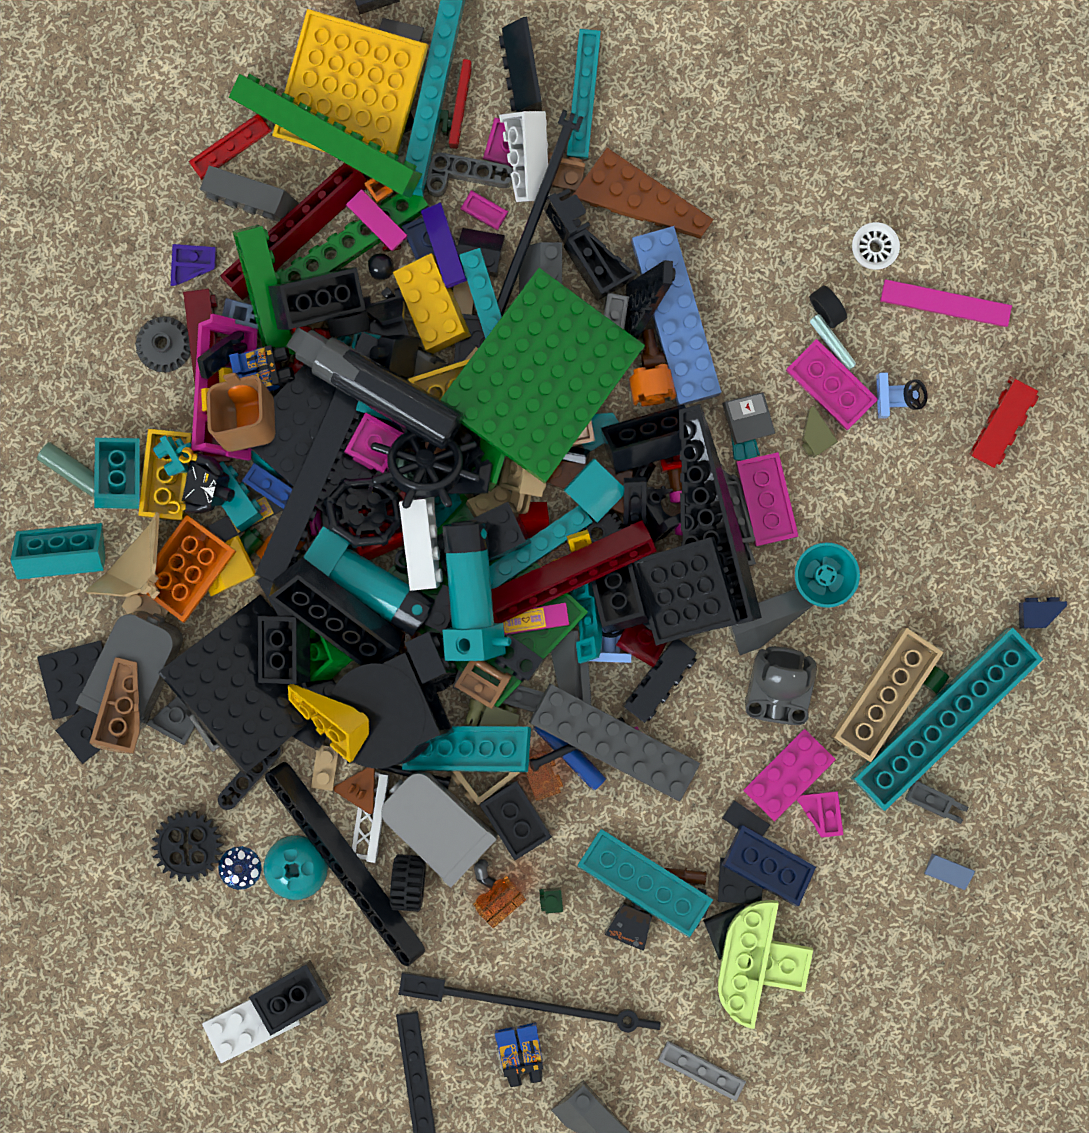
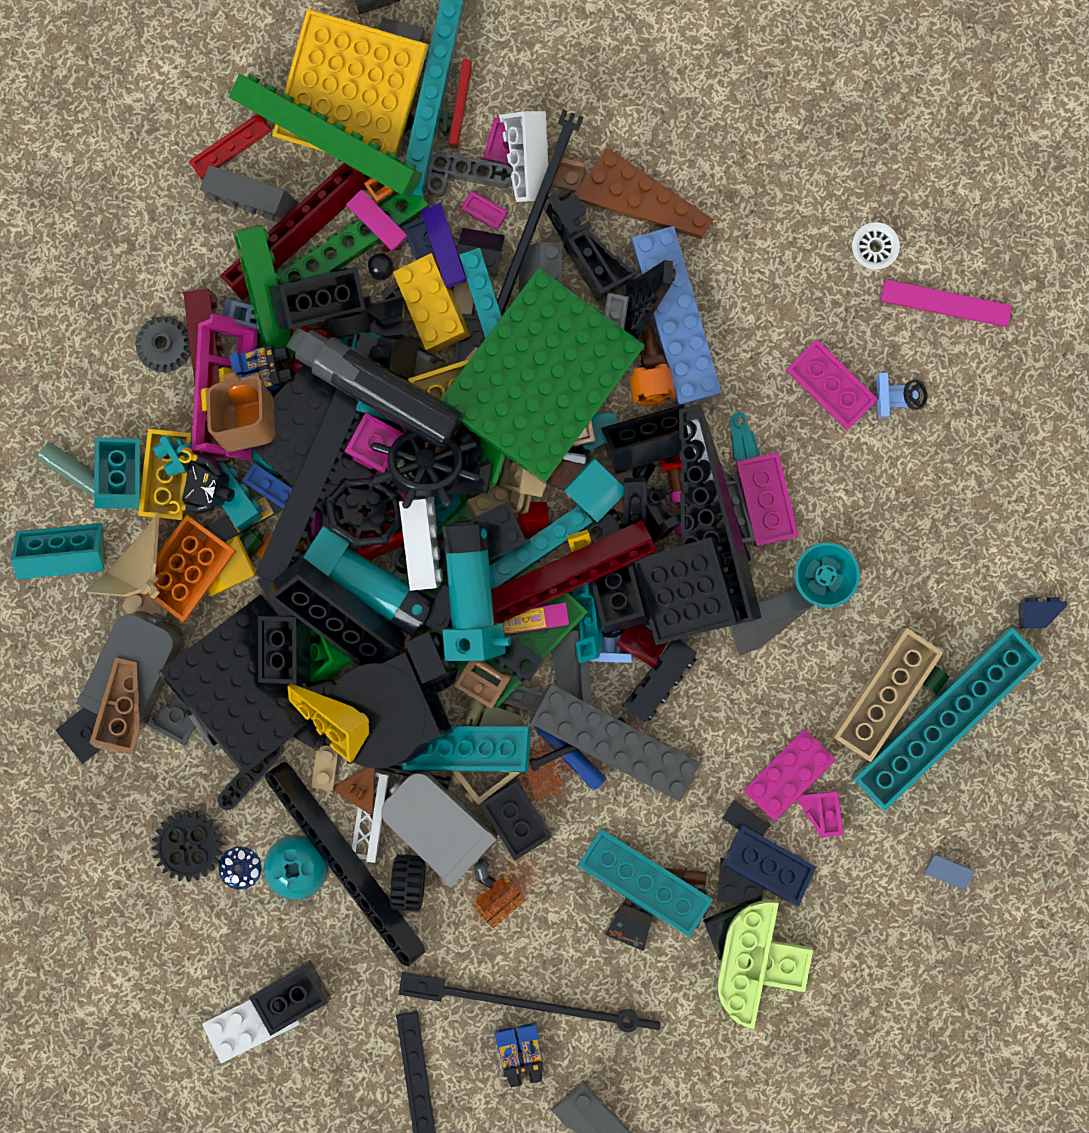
(66, 676): black plate -> none
(191, 262): dark purple wing -> none
(218, 355): black hinge -> none
(521, 66): black slope -> none
(551, 900): dark green brick -> none
(584, 91): teal plate -> none
(701, 1070): light grey tile -> none
(748, 418): dark grey tile -> none
(781, 686): dark grey piece -> none
(816, 434): olive slope -> none
(828, 306): black tyre -> none
(832, 341): light aqua axle -> none
(934, 801): dark grey hinge -> none
(1004, 422): red wedge -> none

